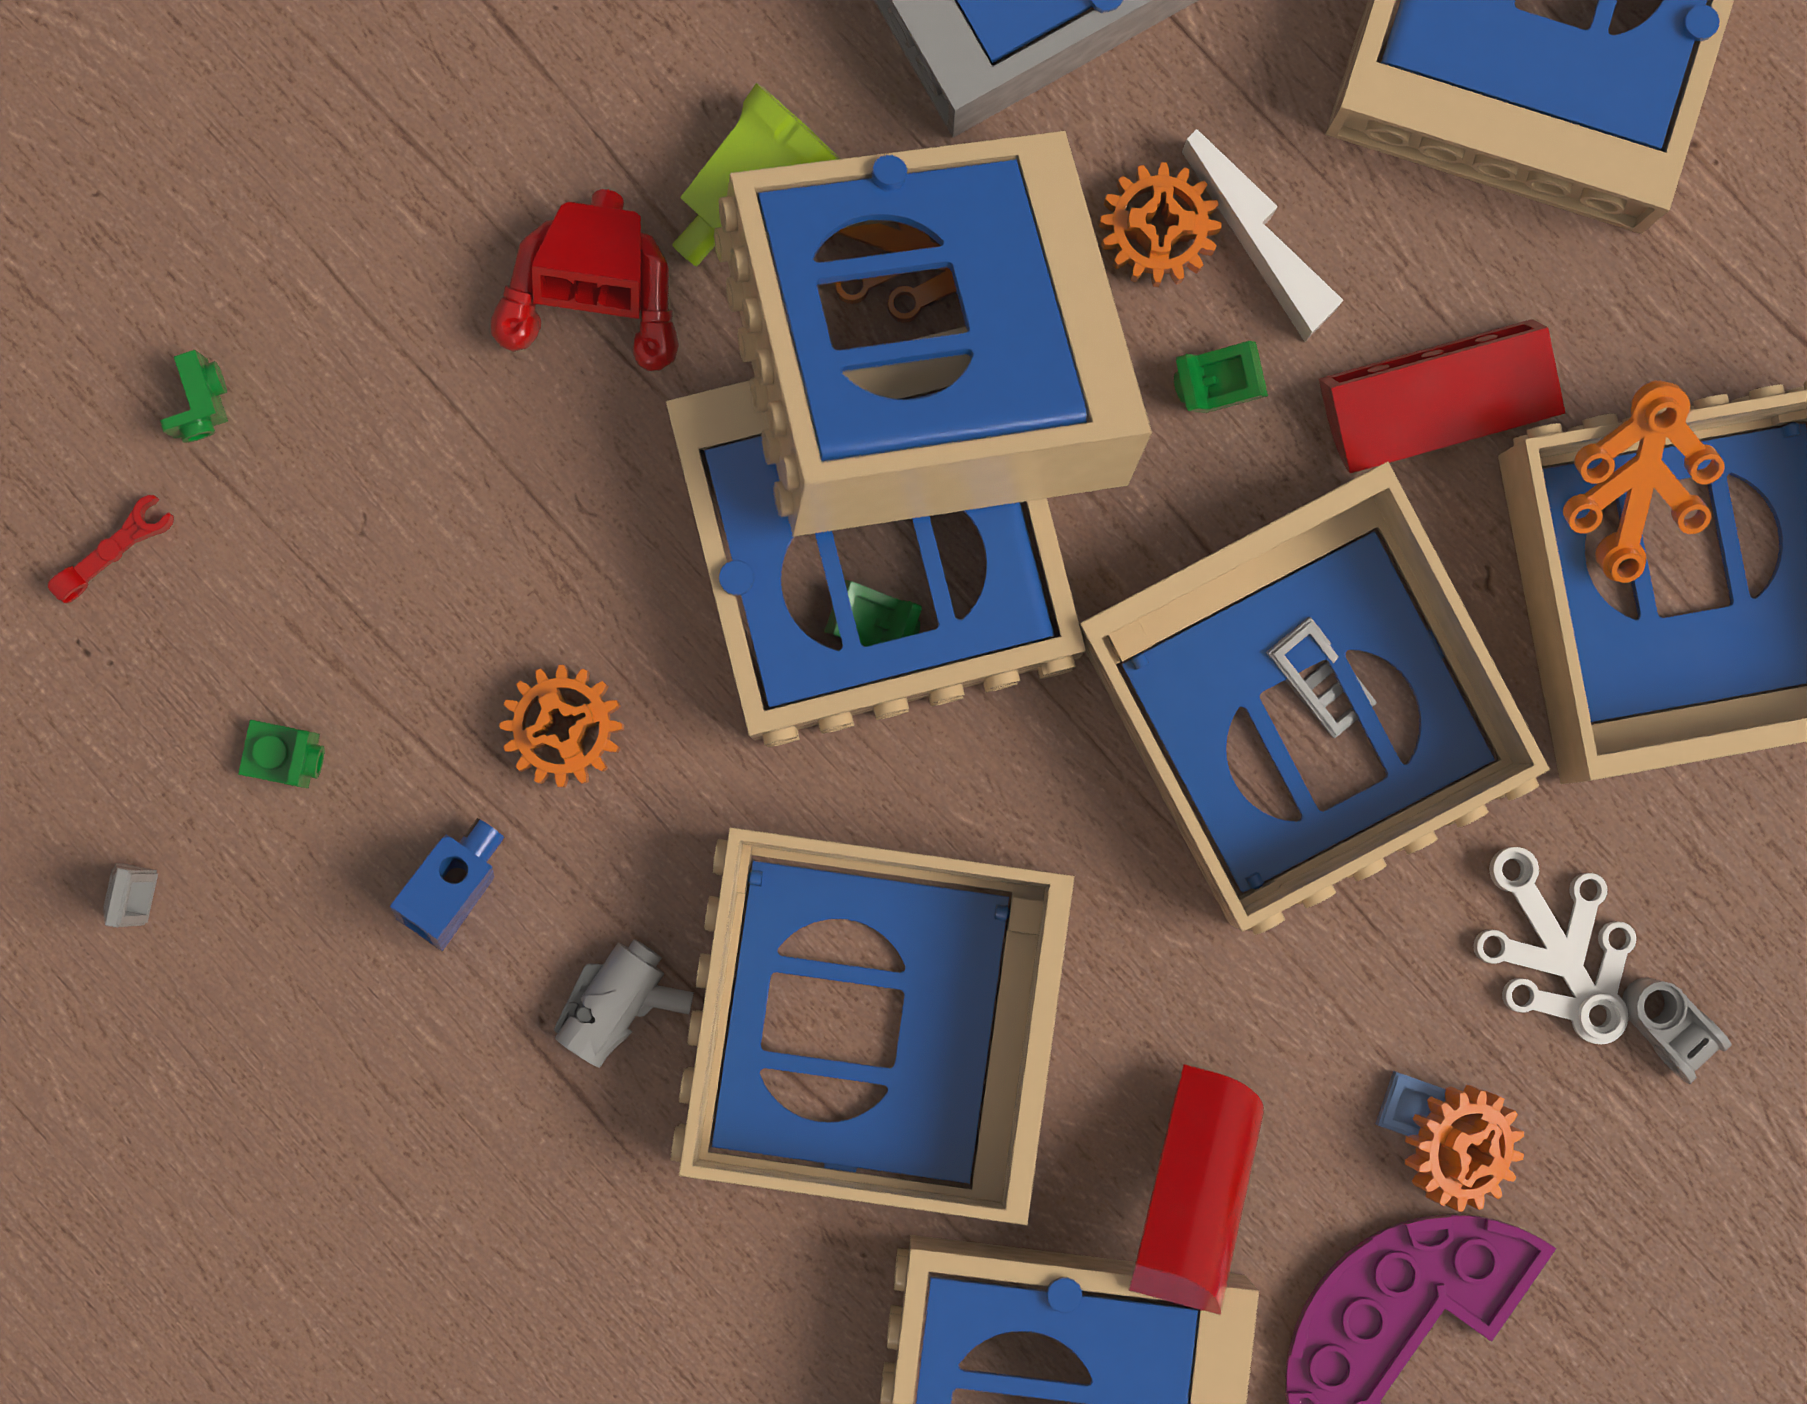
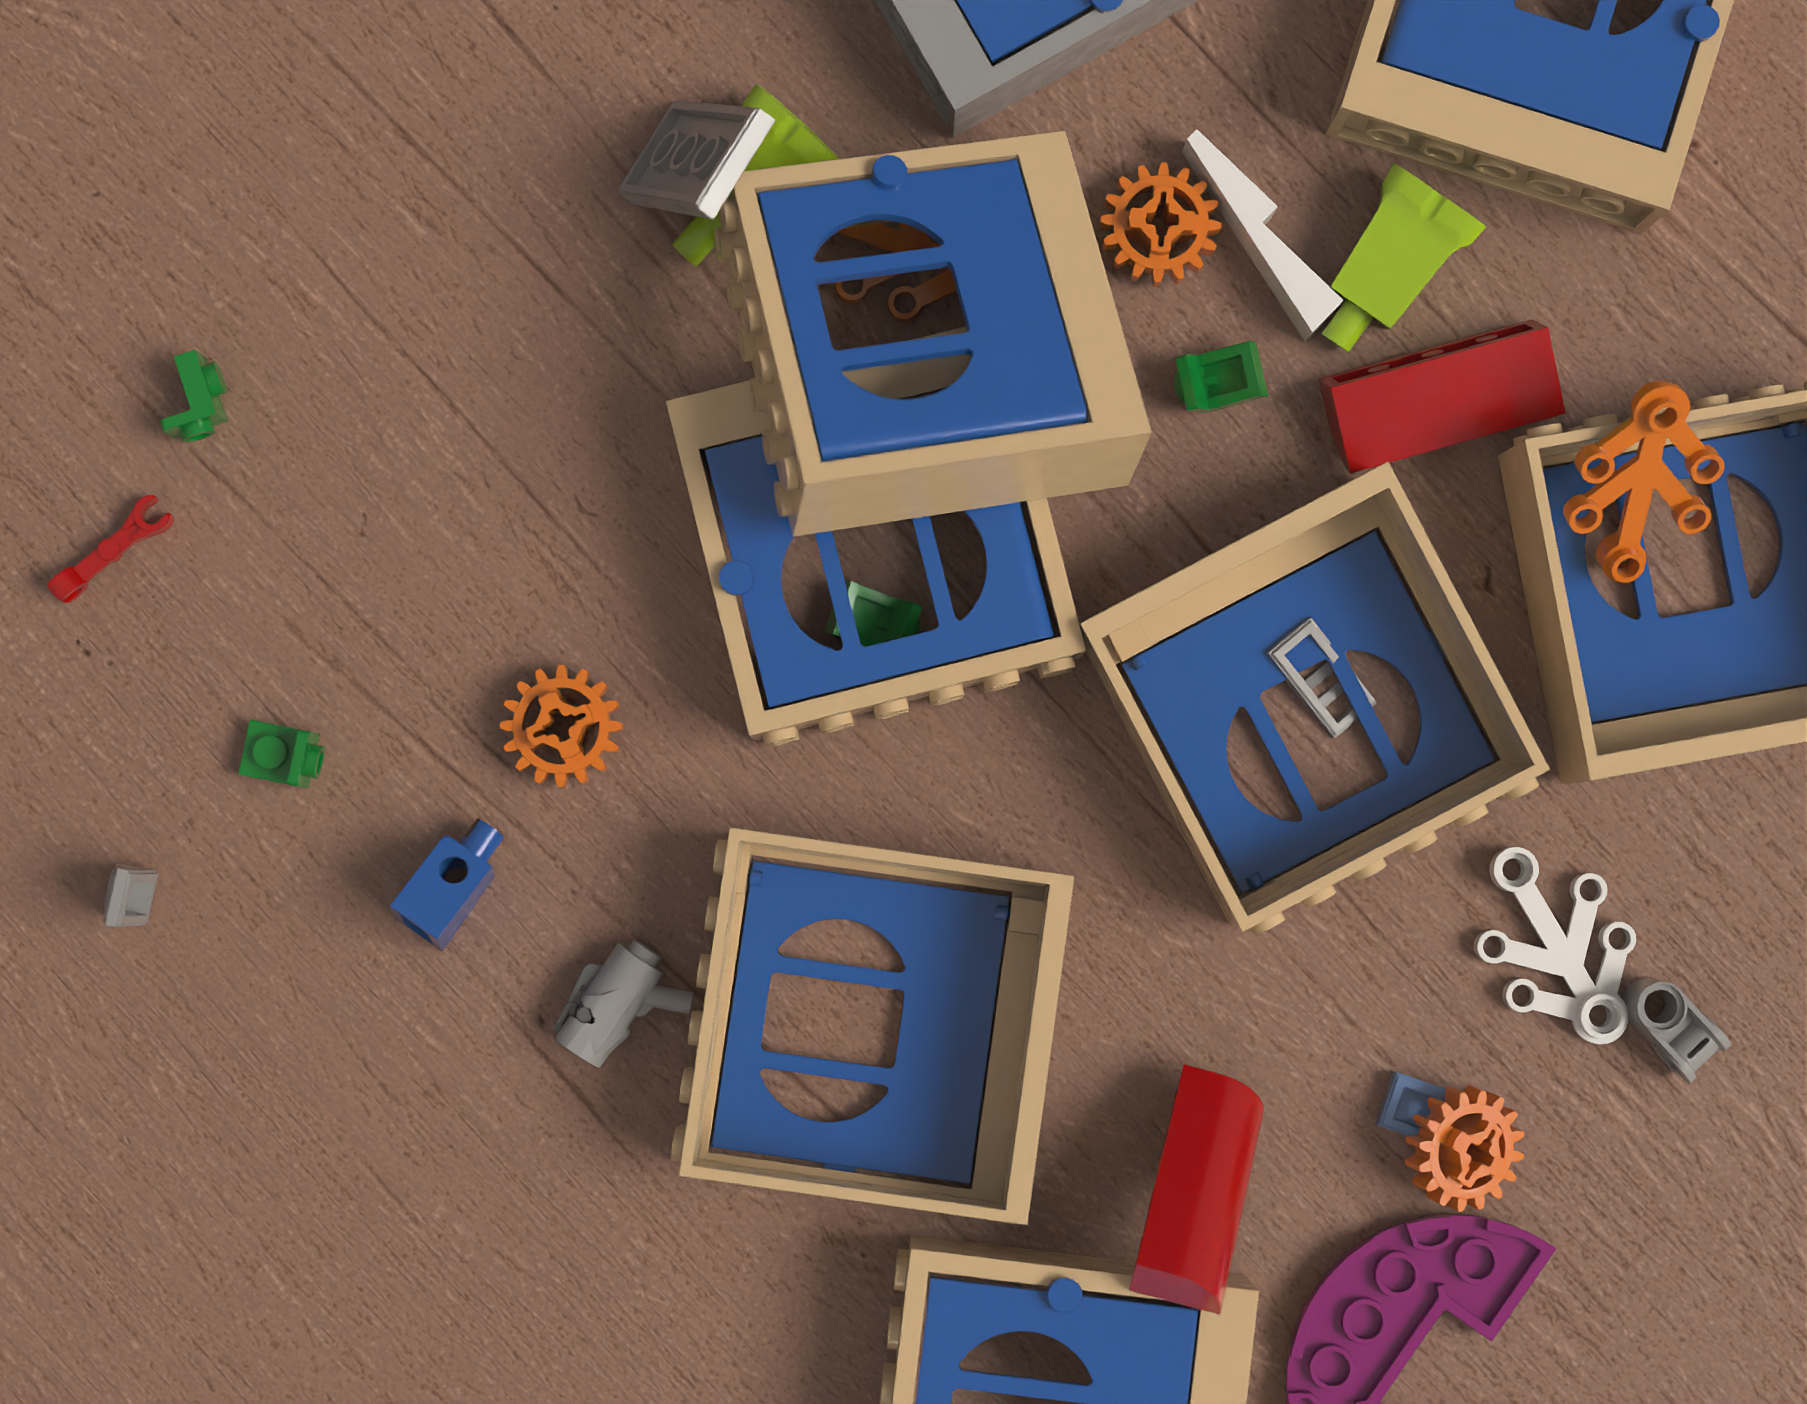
(591, 263): red torso -> none
(695, 157): none -> light grey tile
(1397, 255): none -> lime piece

